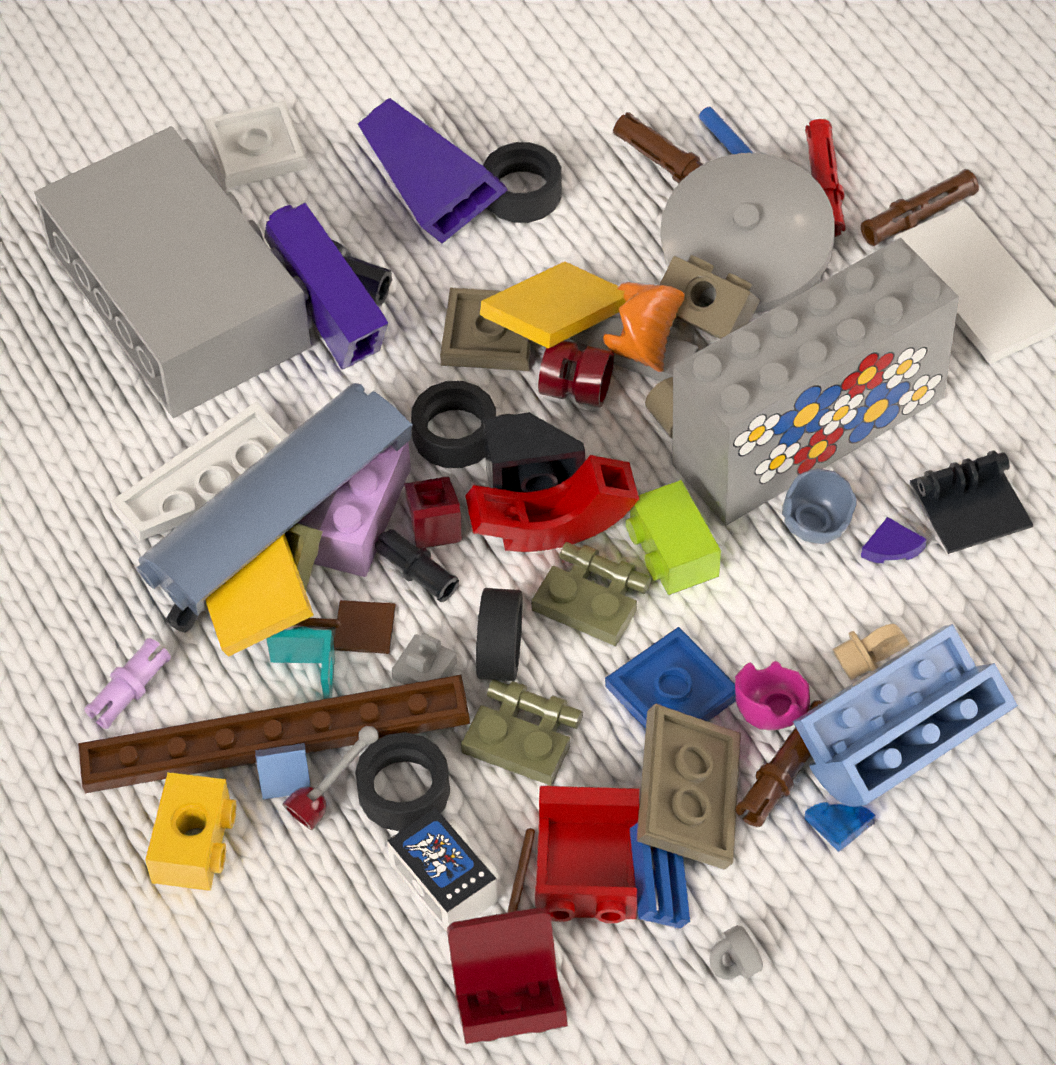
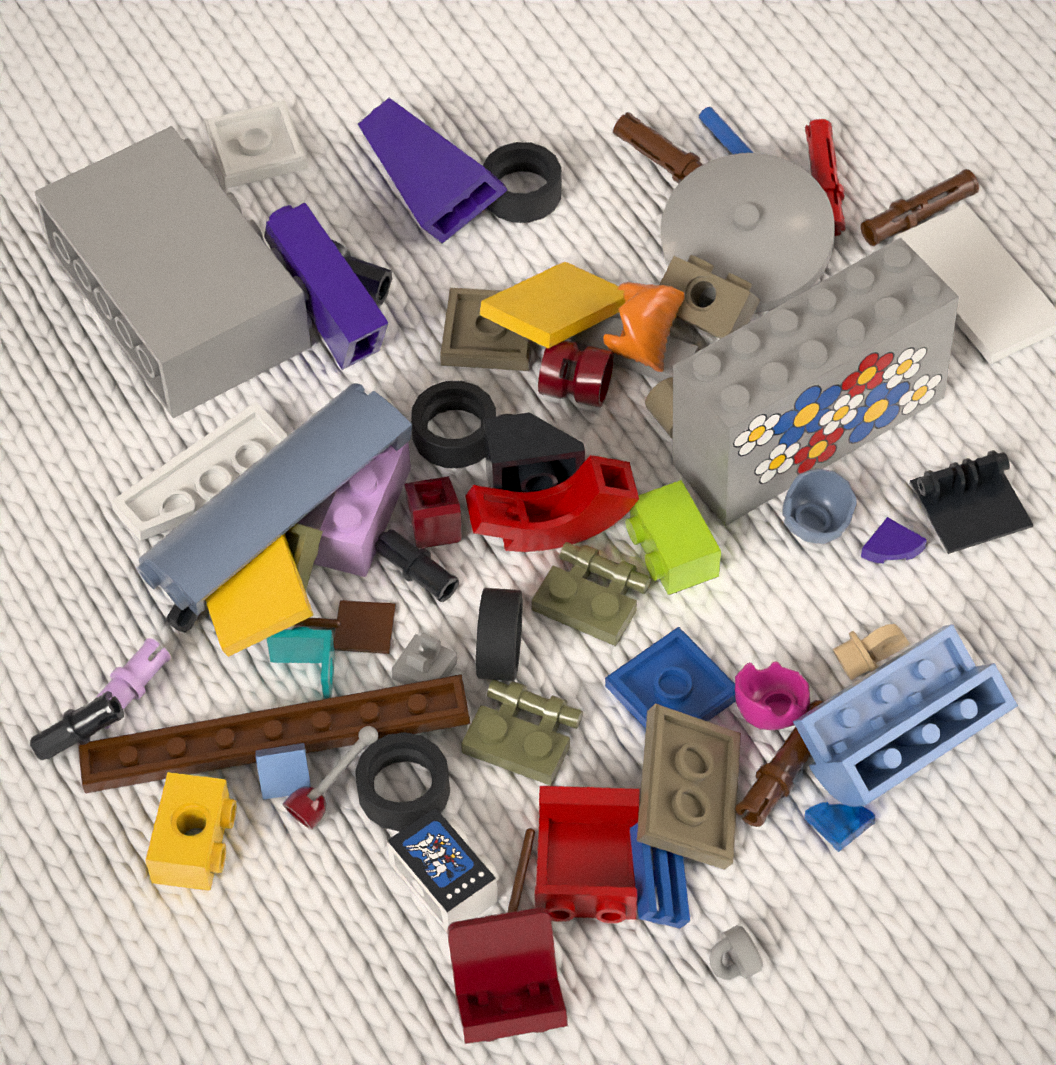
(77, 726): none -> black axle

